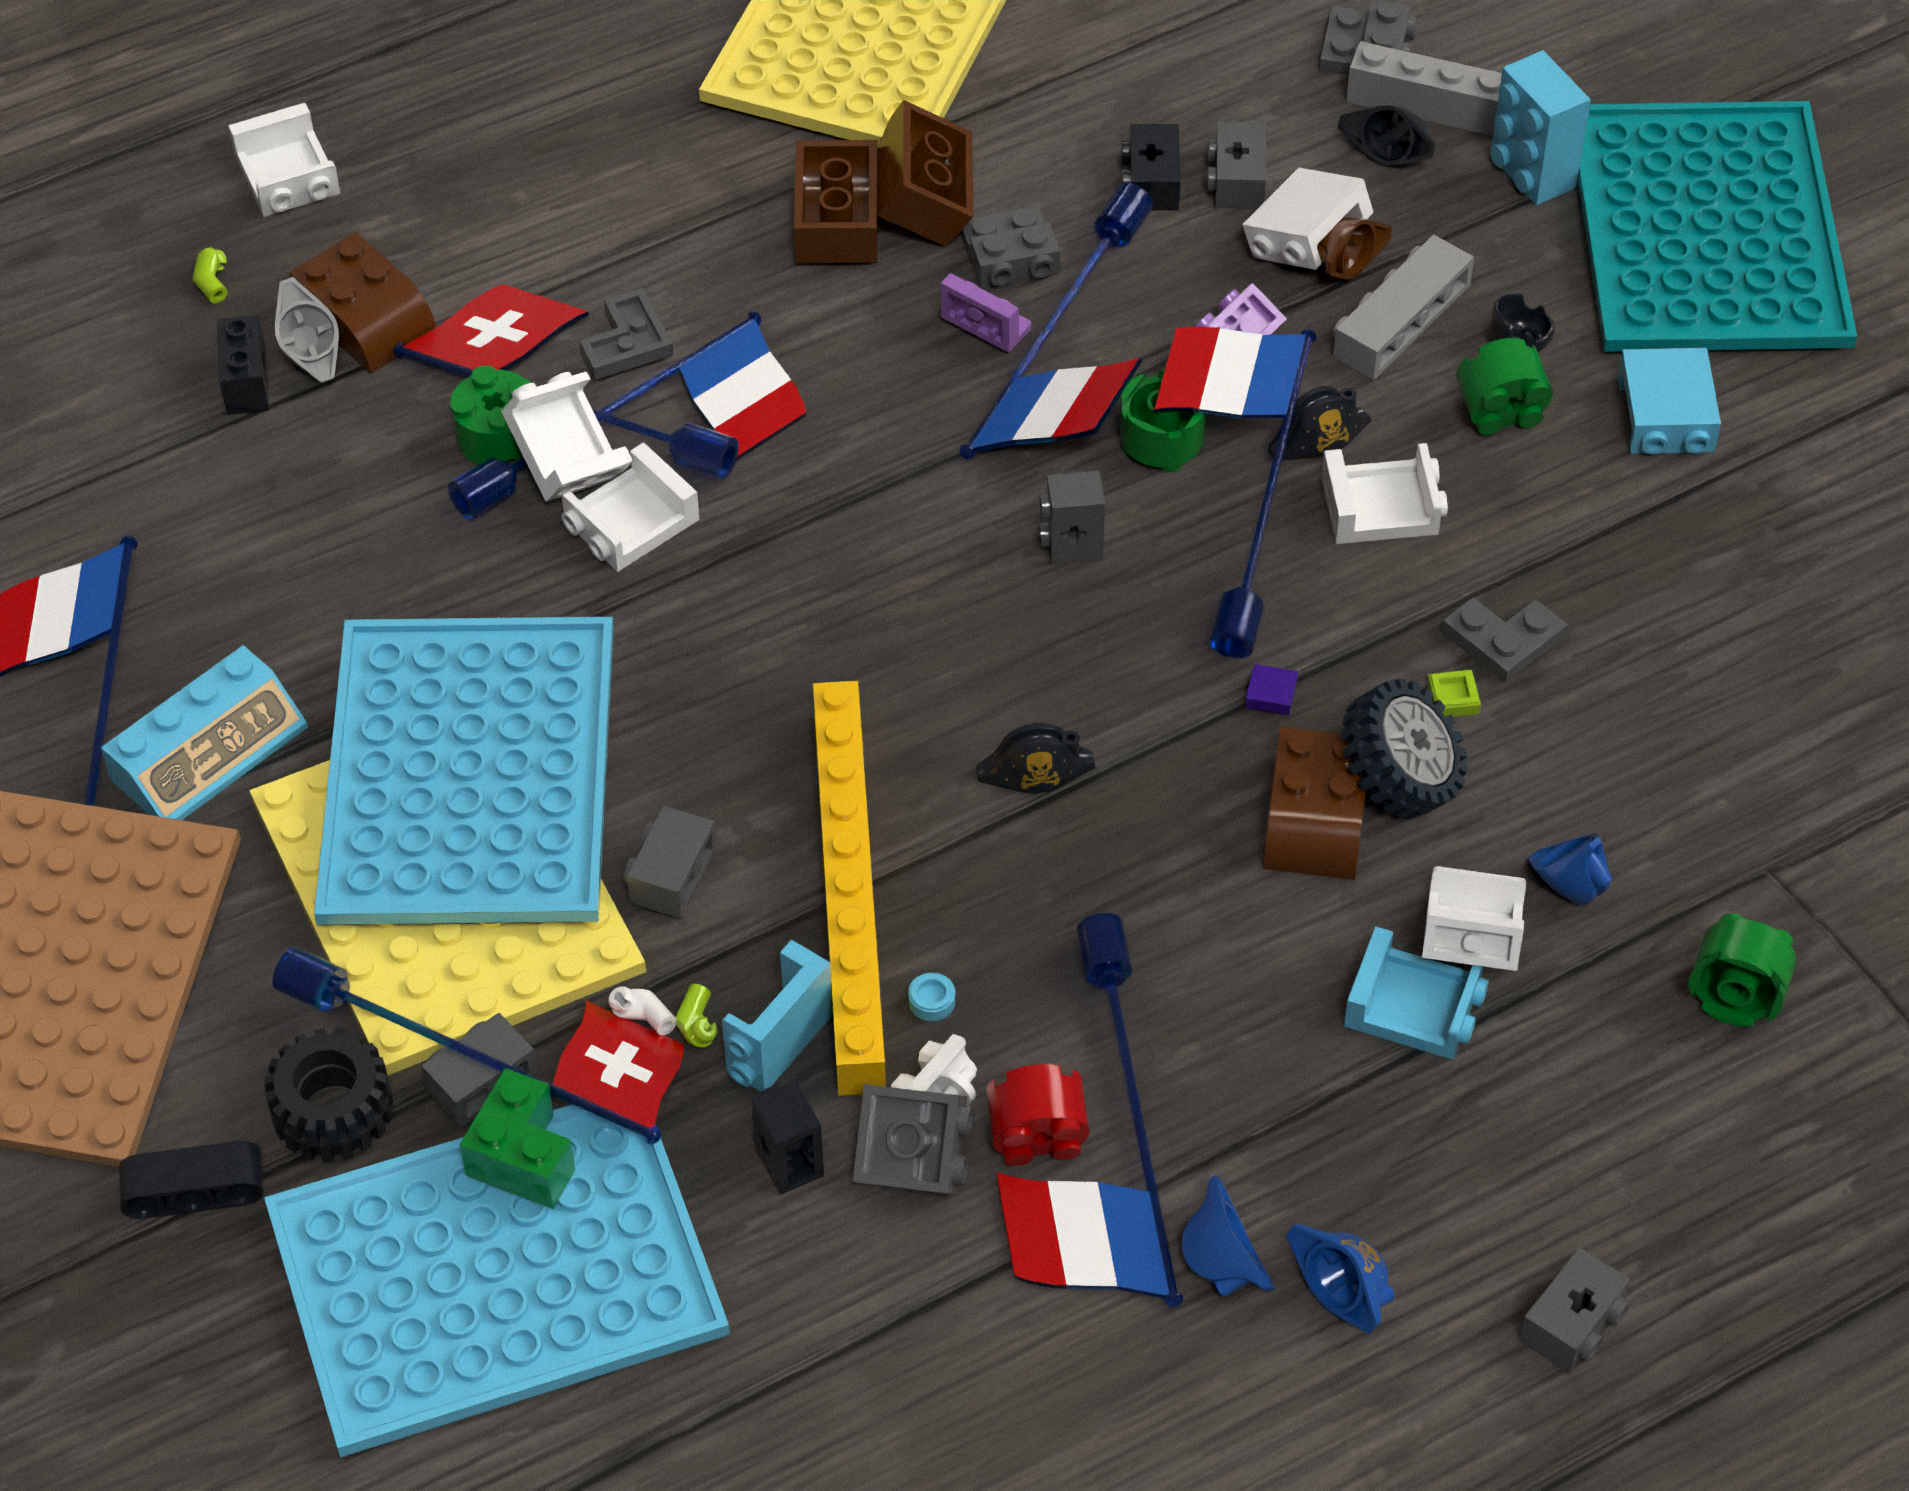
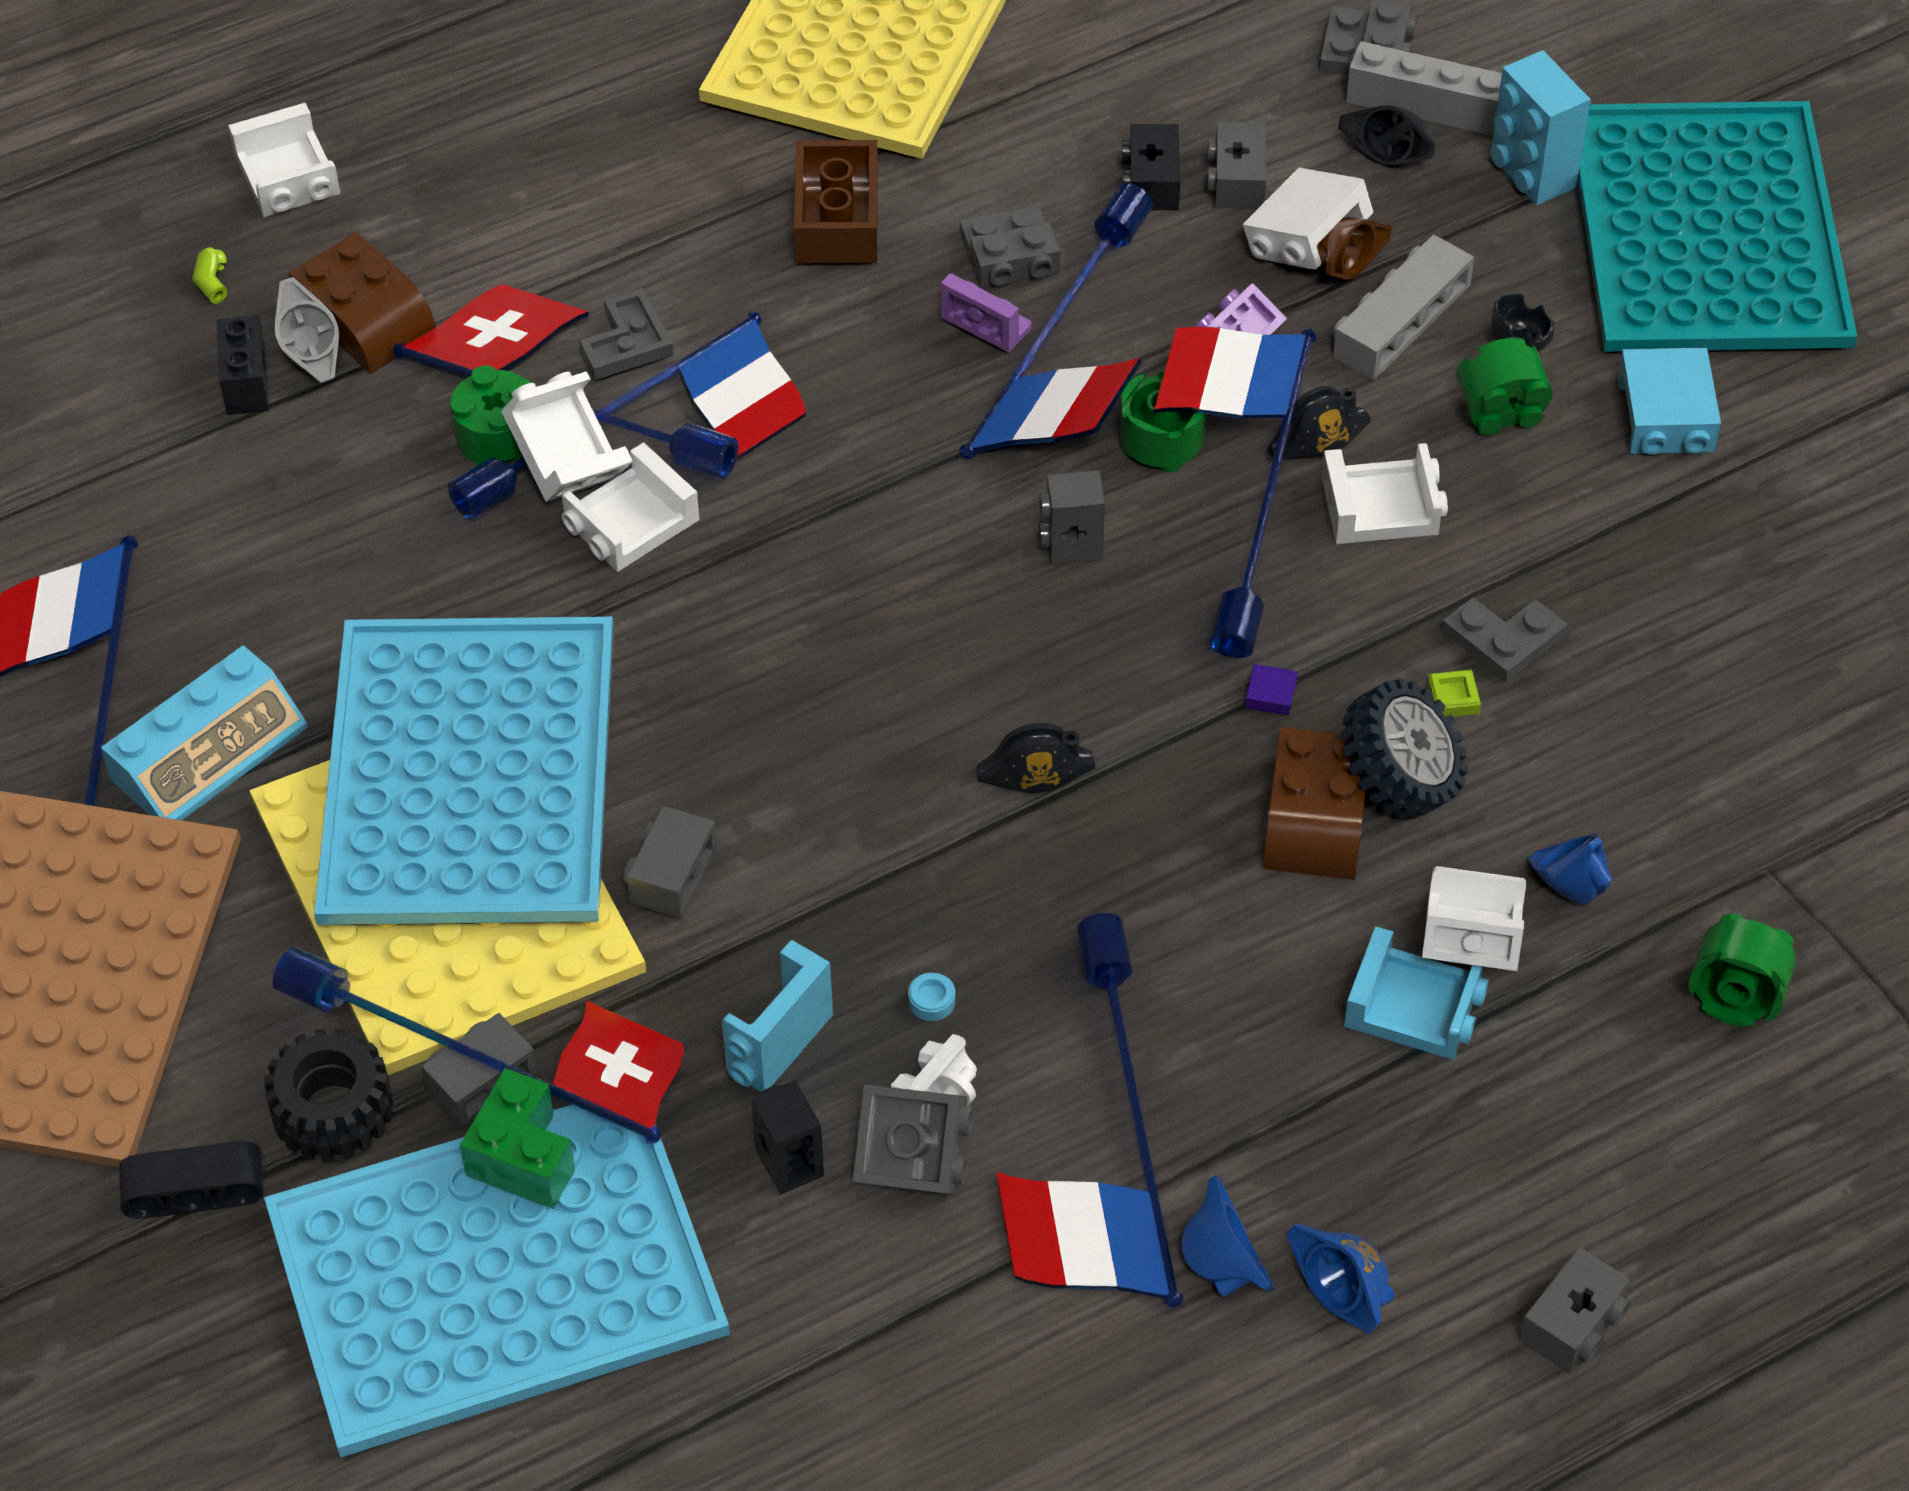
(642, 1006): white arm -> none
(691, 1020): lime arm -> none
(848, 888): yellow brick -> none
(925, 174): reddish brown brick -> none
(1037, 1114): red brick -> none

